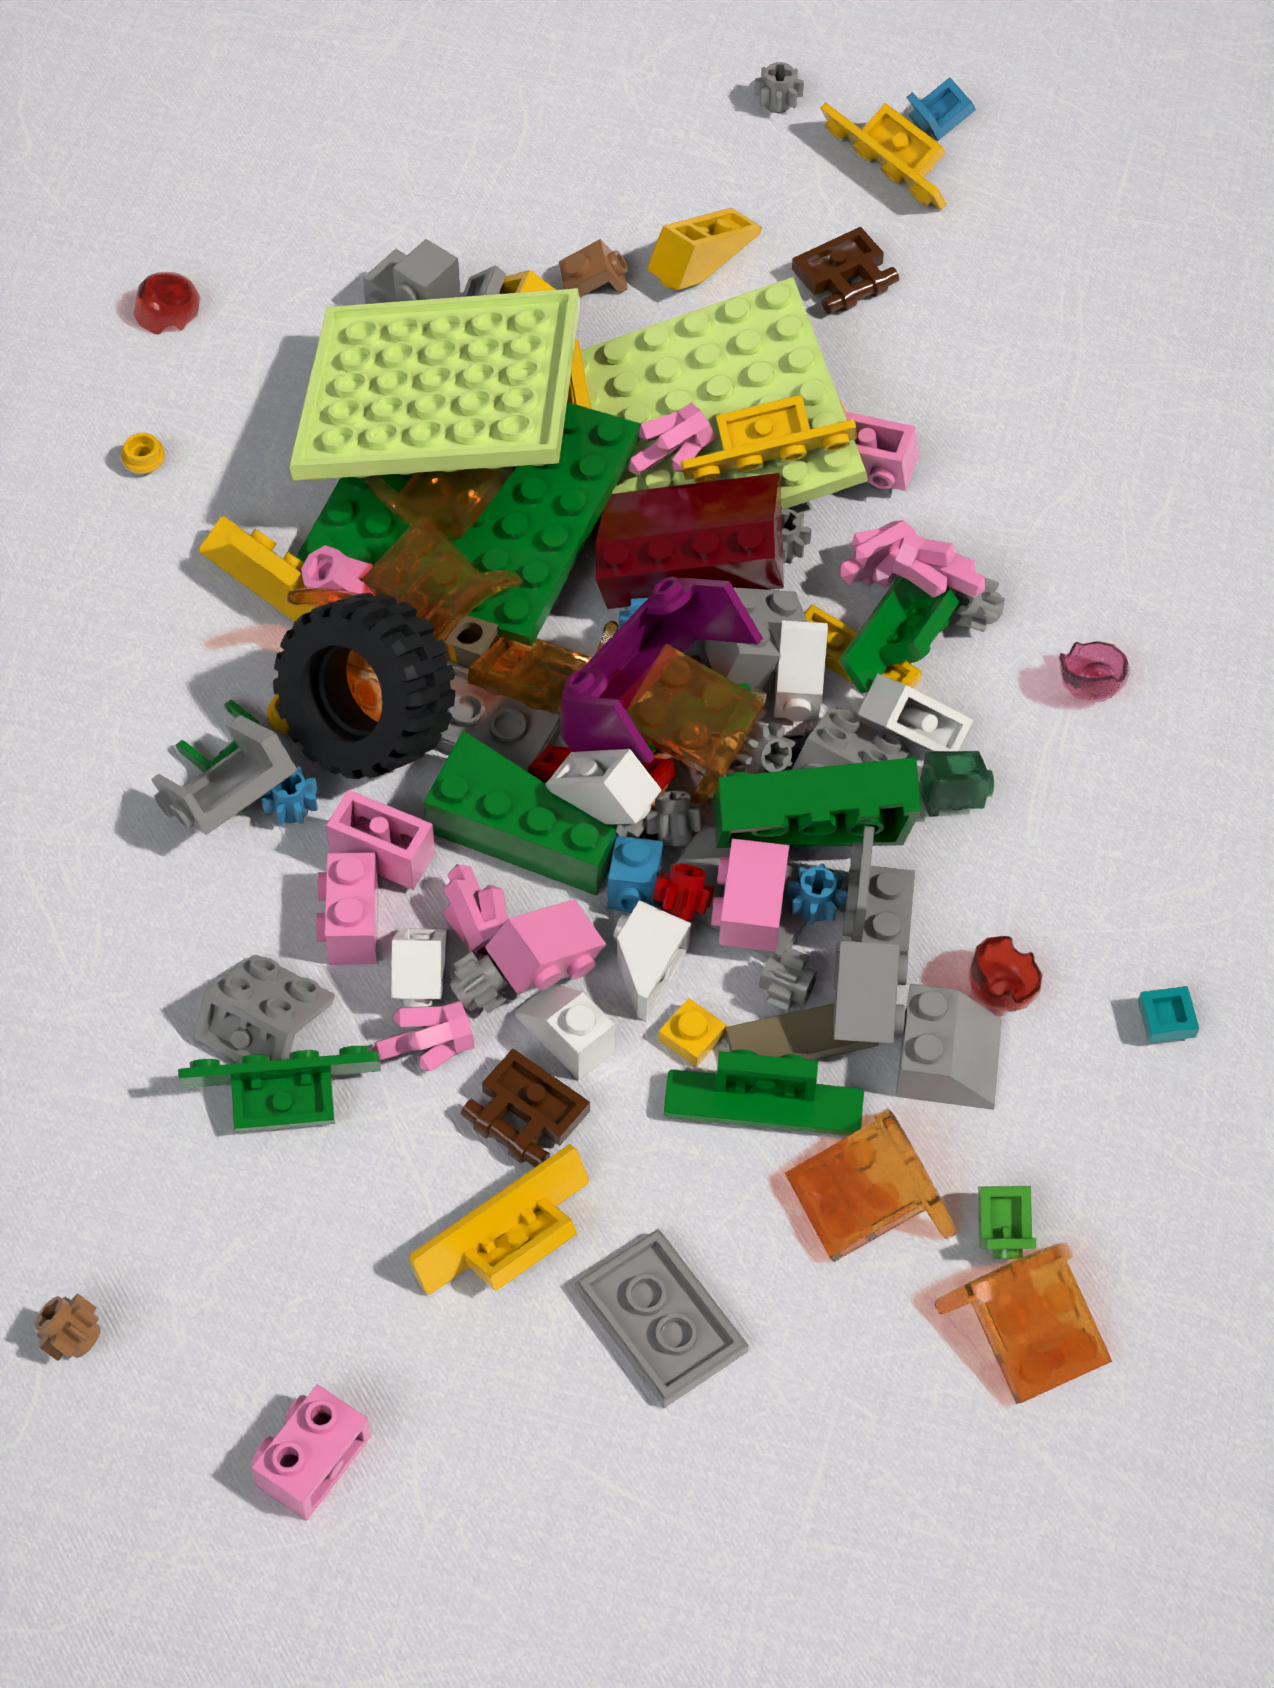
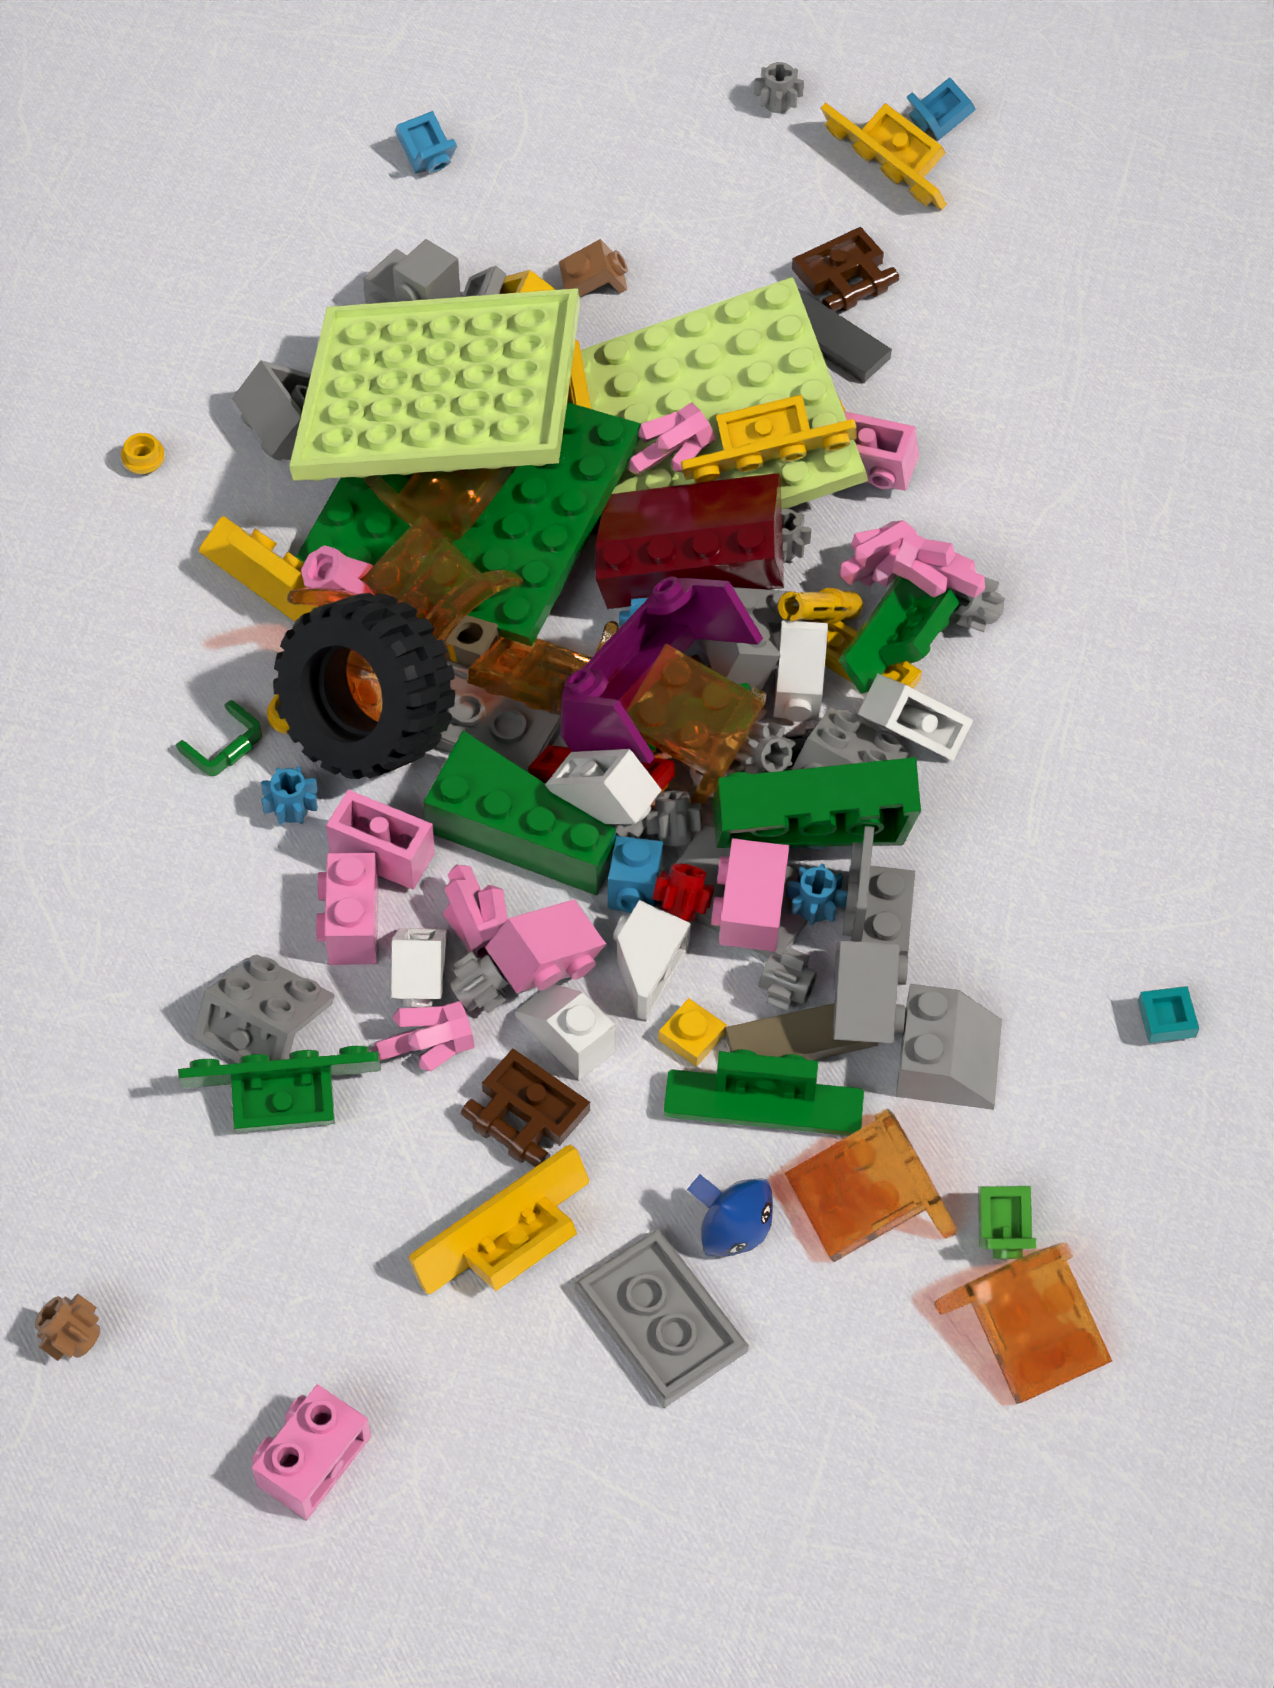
(166, 301): clear red hair -> none
(229, 784): light grey panel -> none
(273, 406): none -> light grey slope
(425, 143): none -> dark azure bracket
(699, 246): yellow slope -> none
(735, 1218): none -> blue piece
(820, 605): none -> yellow pin
(844, 341): none -> dark grey tile
(954, 781): clear green brick -> none
(1004, 975): clear red hair -> none
(1094, 671): clear pink hair -> none

